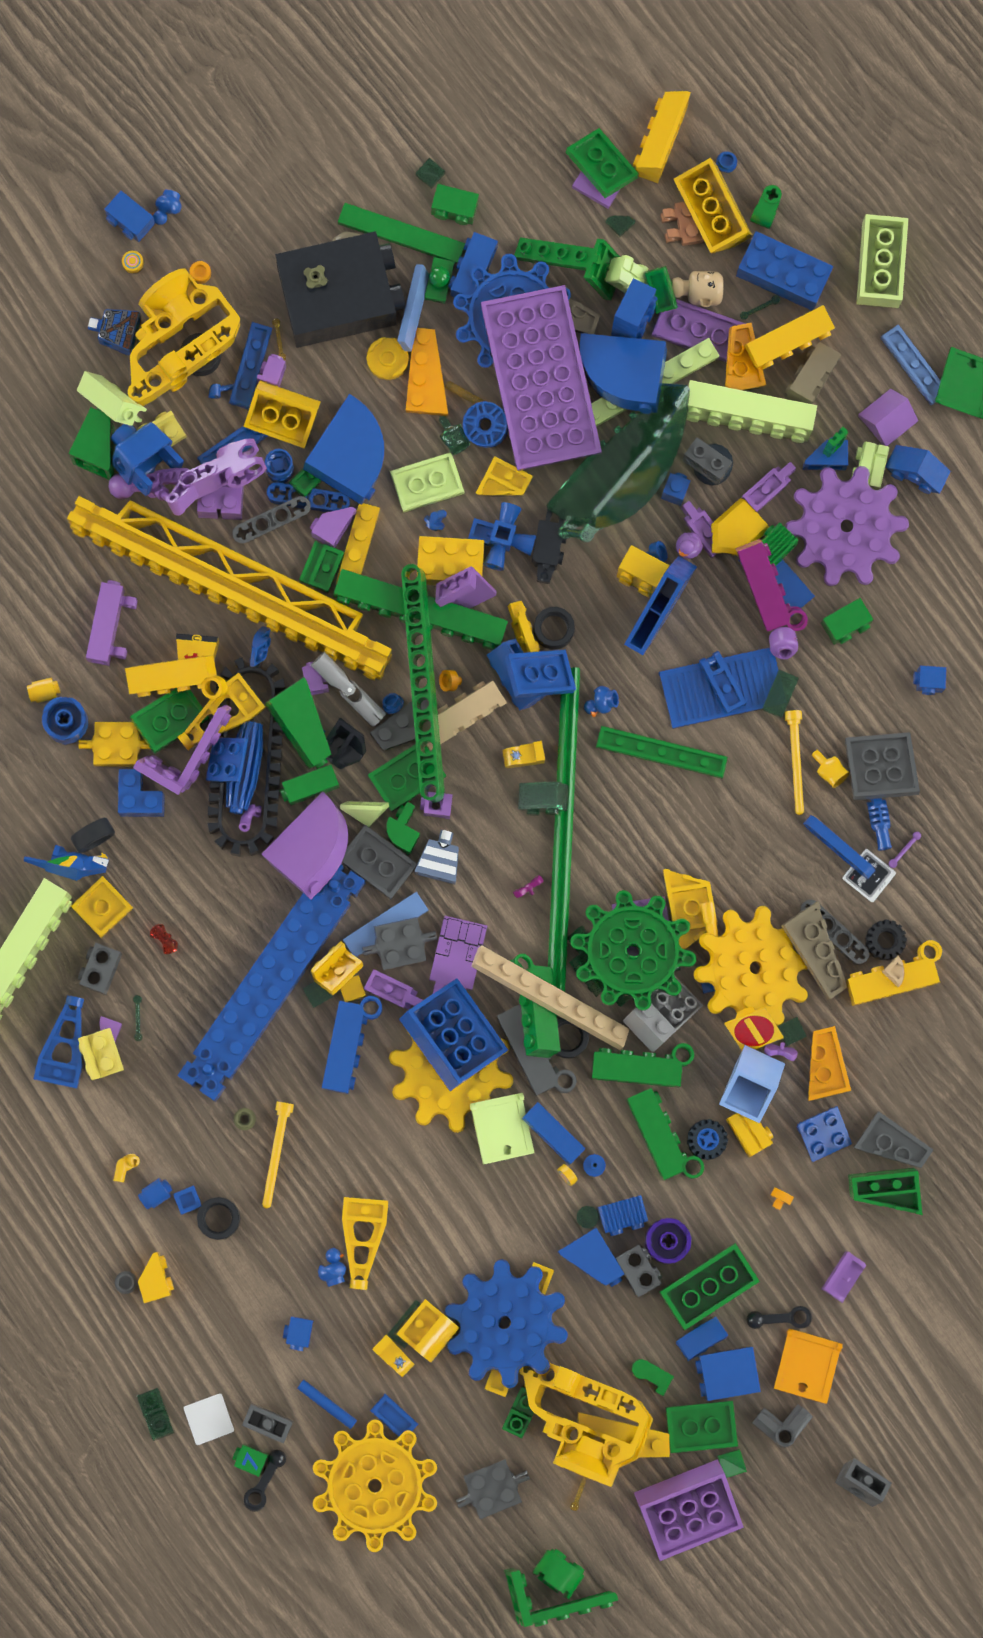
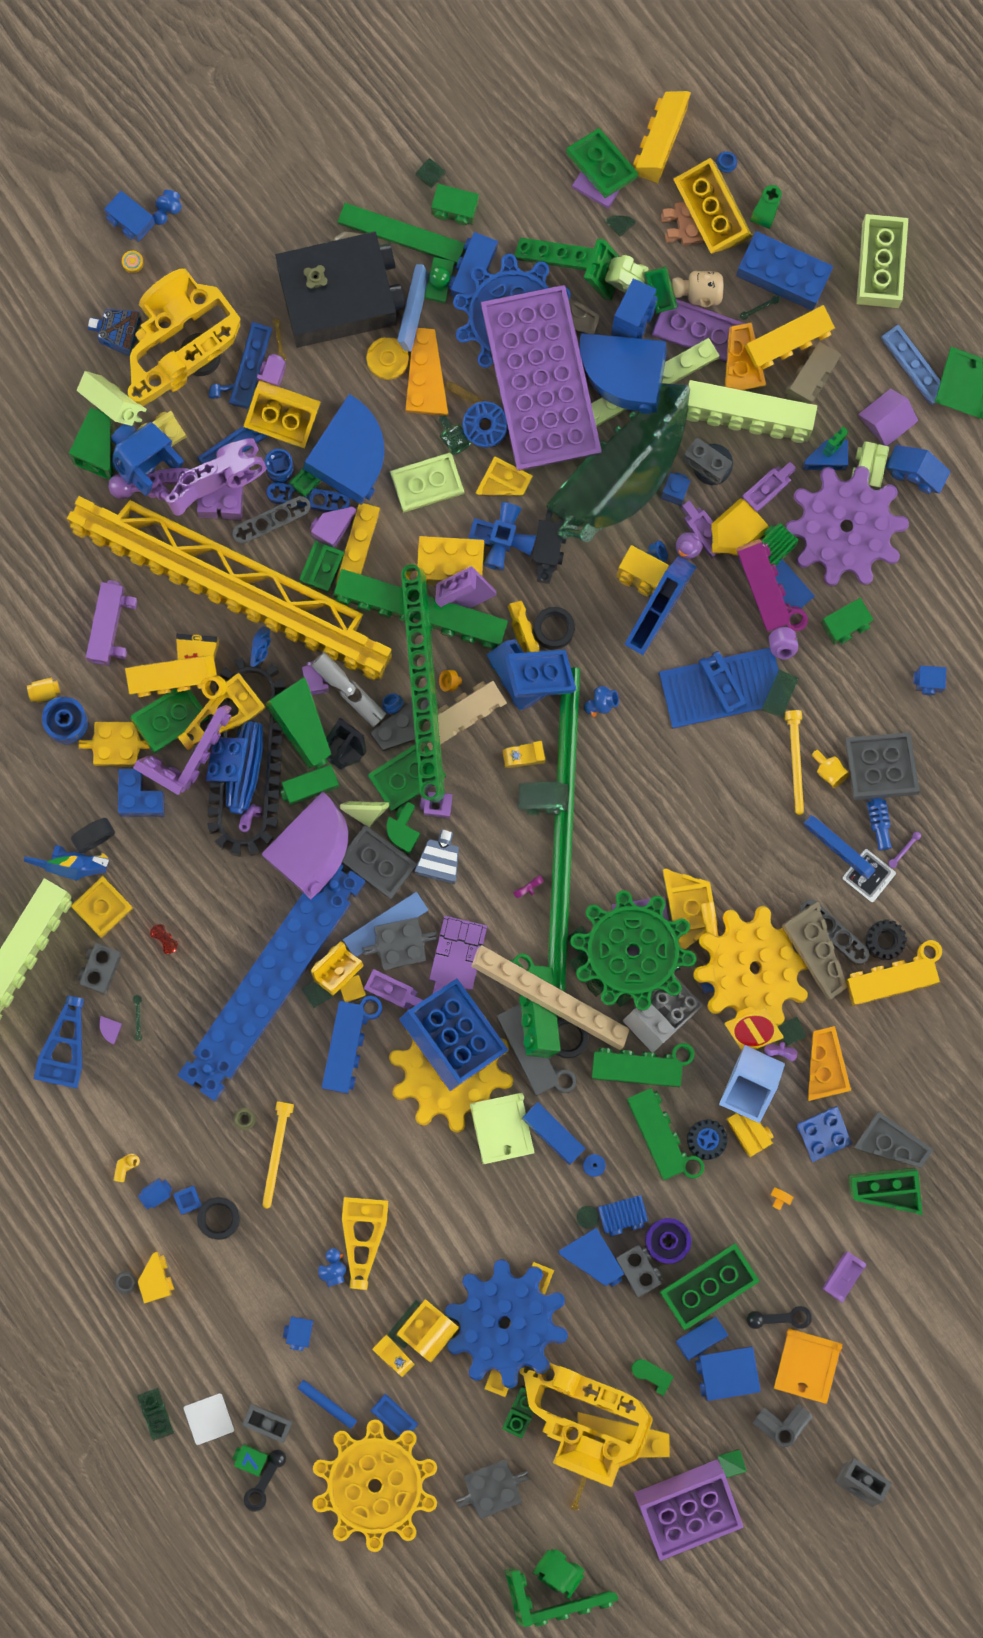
(100, 1054): light yellow bracket -> none
(200, 272): light orange tile -> none
(434, 520): blue plate -> none
(567, 1174): yellow tile -> none
(661, 752): green tile -> none
(701, 1426): green plate -> none
(895, 971): tan tile -> none

